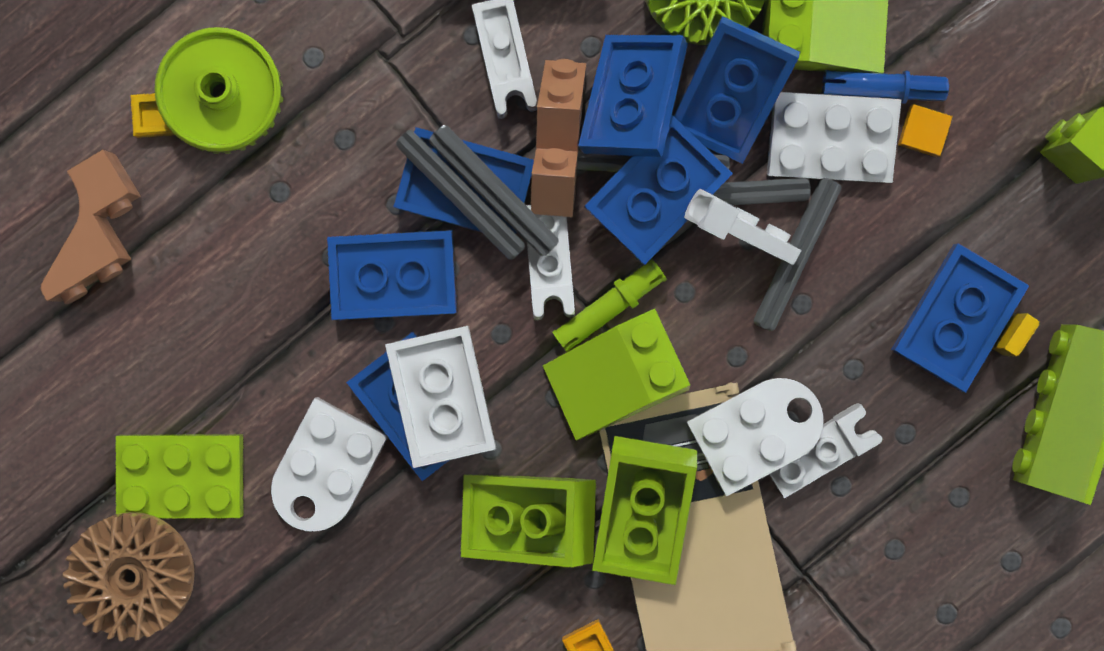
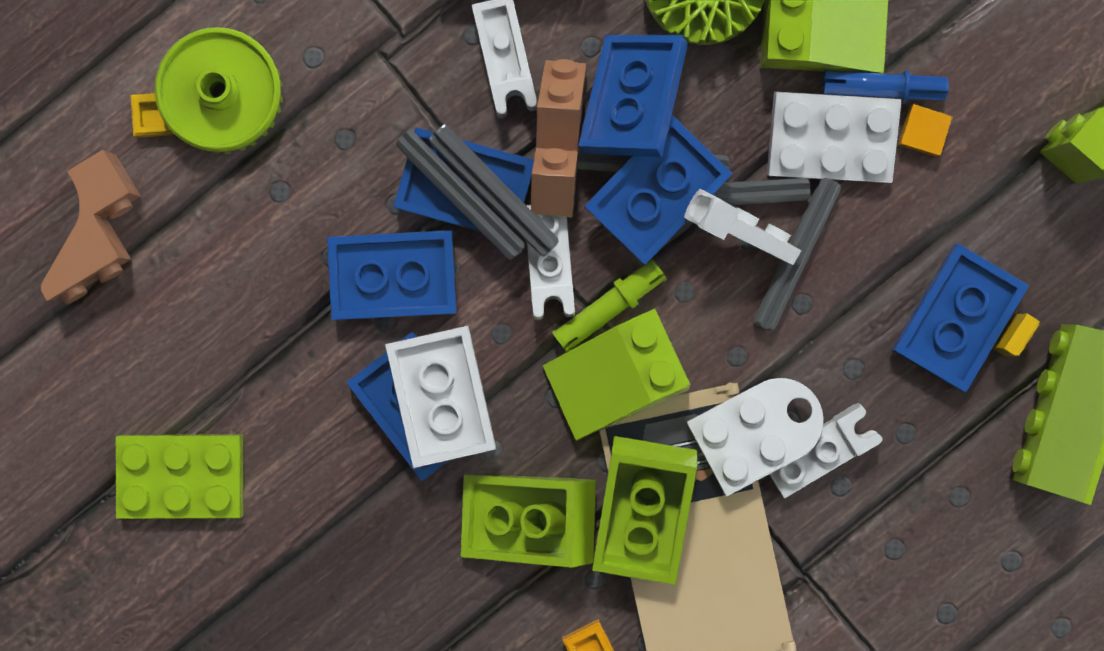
(107, 593): medium nougat wheel -> none
(327, 464): white plate -> none
(735, 88): blue plate -> none

